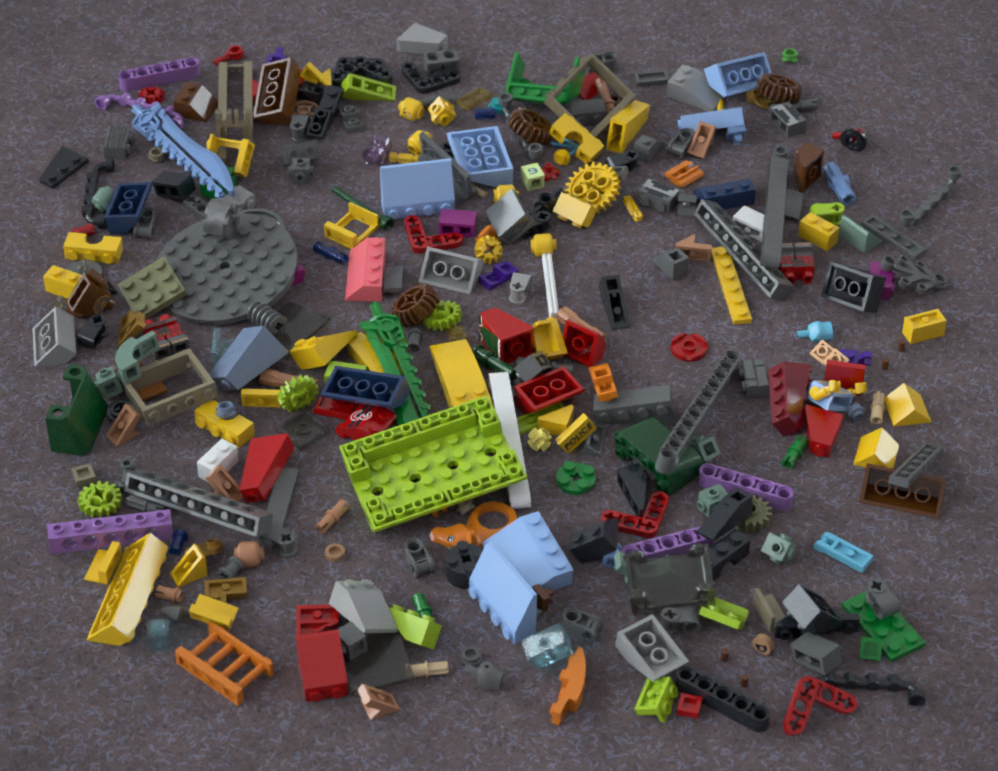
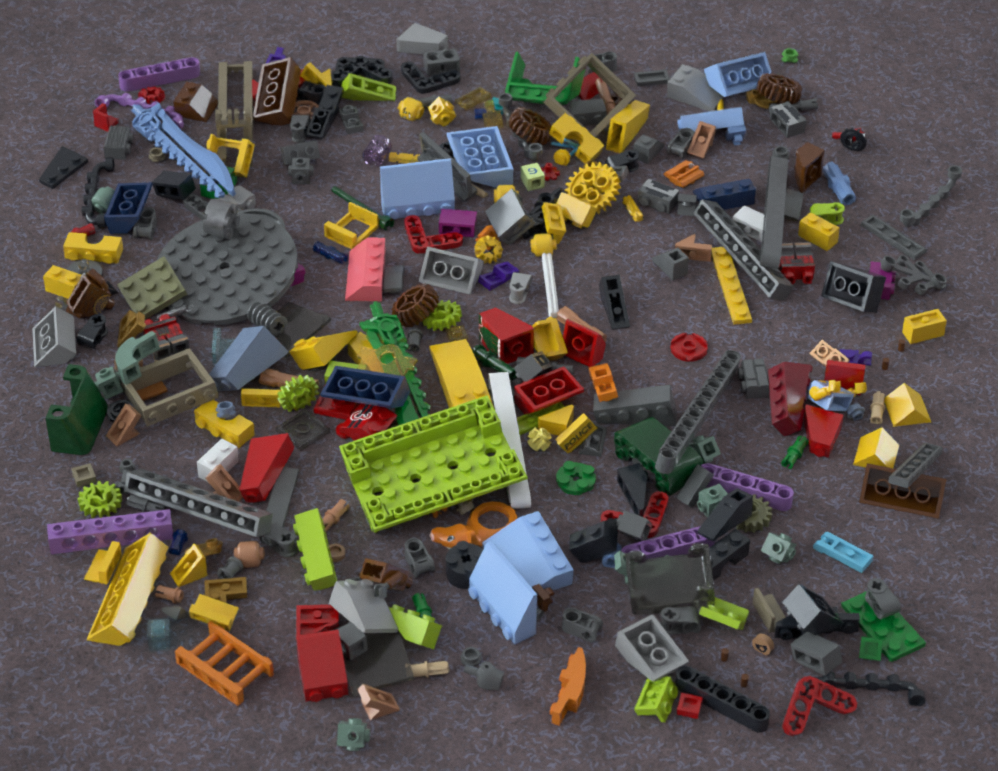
(103, 120): none -> red panel
(176, 312): none -> flat silver piece
(234, 52): red plate -> none
(315, 550): none -> lime brick
(345, 735): none -> sand green brick
(371, 361): none -> clear yellow piece
(385, 576): none -> reddish brown torso
(414, 142): yellow head -> none
(492, 117): none -> clear yellow plate
(547, 646): clear light blue brick -> none
(554, 220): none -> yellow panel
(634, 526): none -> dark grey brick
(696, 482): none -> dark grey slope
(817, 331): medium azure piece -> none
(858, 235): sand green slope -> none

